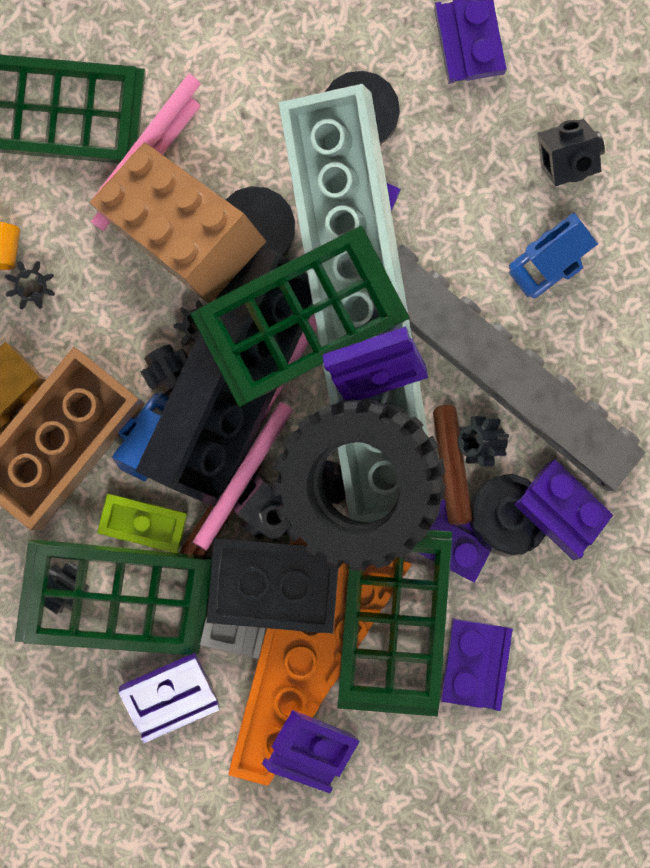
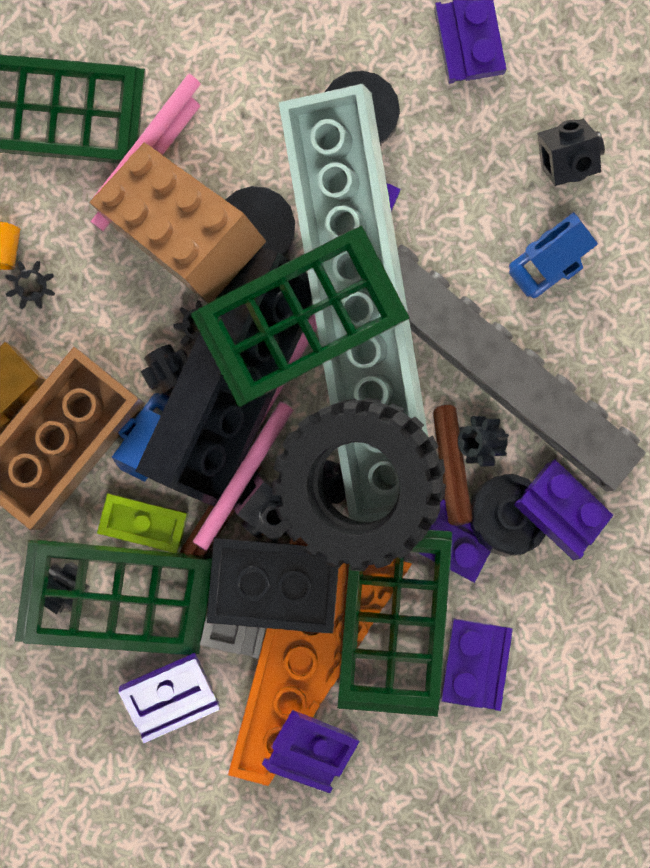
(375, 365): dark purple plate -> none

